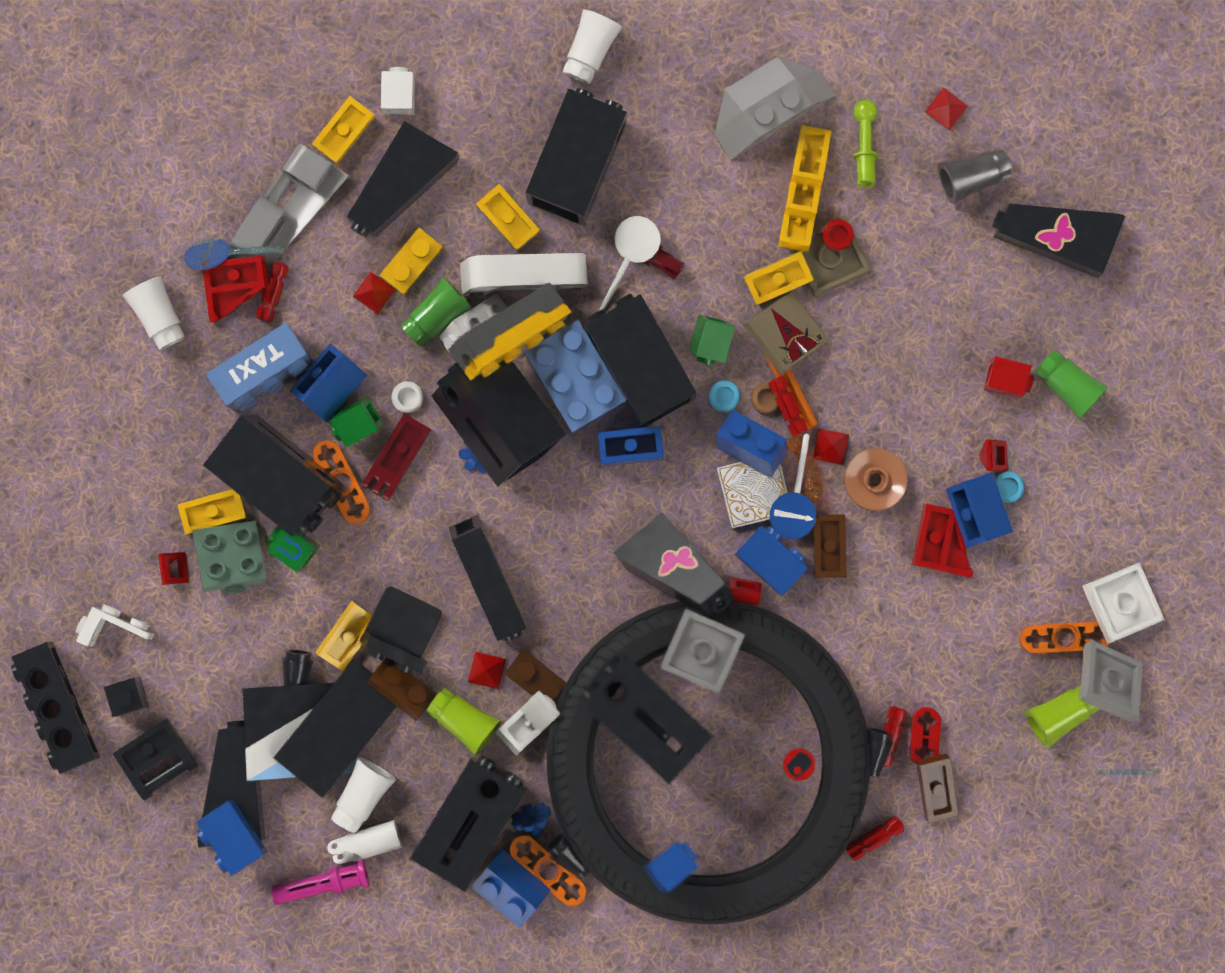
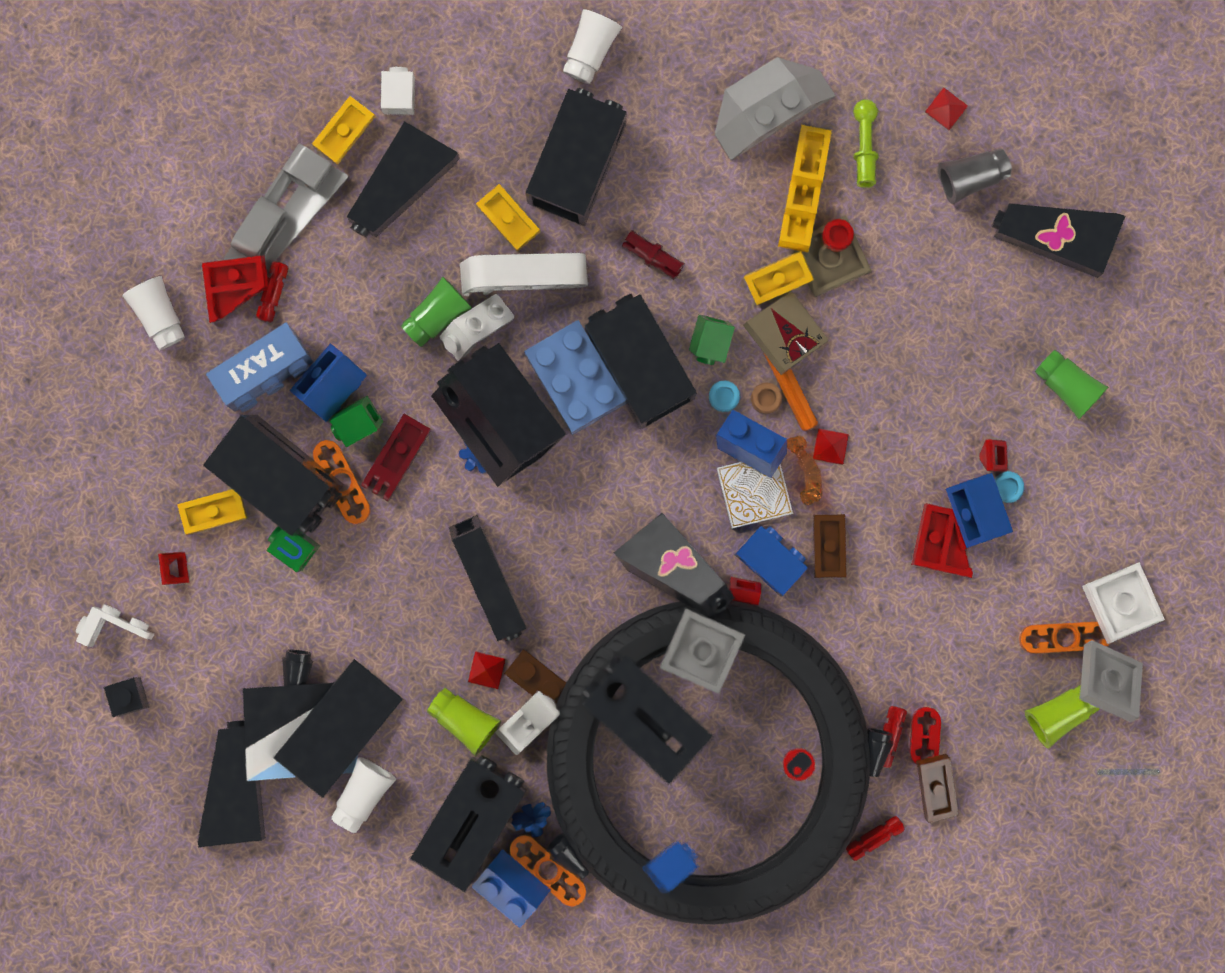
(25, 668): black brick -> none
(149, 750): black plate -> none
(214, 251): clear light blue piece -> none
(229, 557): sand green plate -> none
(230, 838): blue brick -> none
(337, 883): dark pink pin -> none
(344, 637): yellow plate -> none
(366, 843): white piece -> none
(374, 293): red slope -> none
(401, 629): black bracket -> none
(401, 688): reddish brown plate -> none
(407, 397): white tile -> none
(411, 261): yellow plate -> none
(510, 331): piece -> none
(630, 446): blue brick -> none
(636, 241): white piece -> none
(788, 406): red axle -> none
(794, 513): blue piece -> none
(887, 467): nougat dish -> none
(1009, 377): red brick -> none

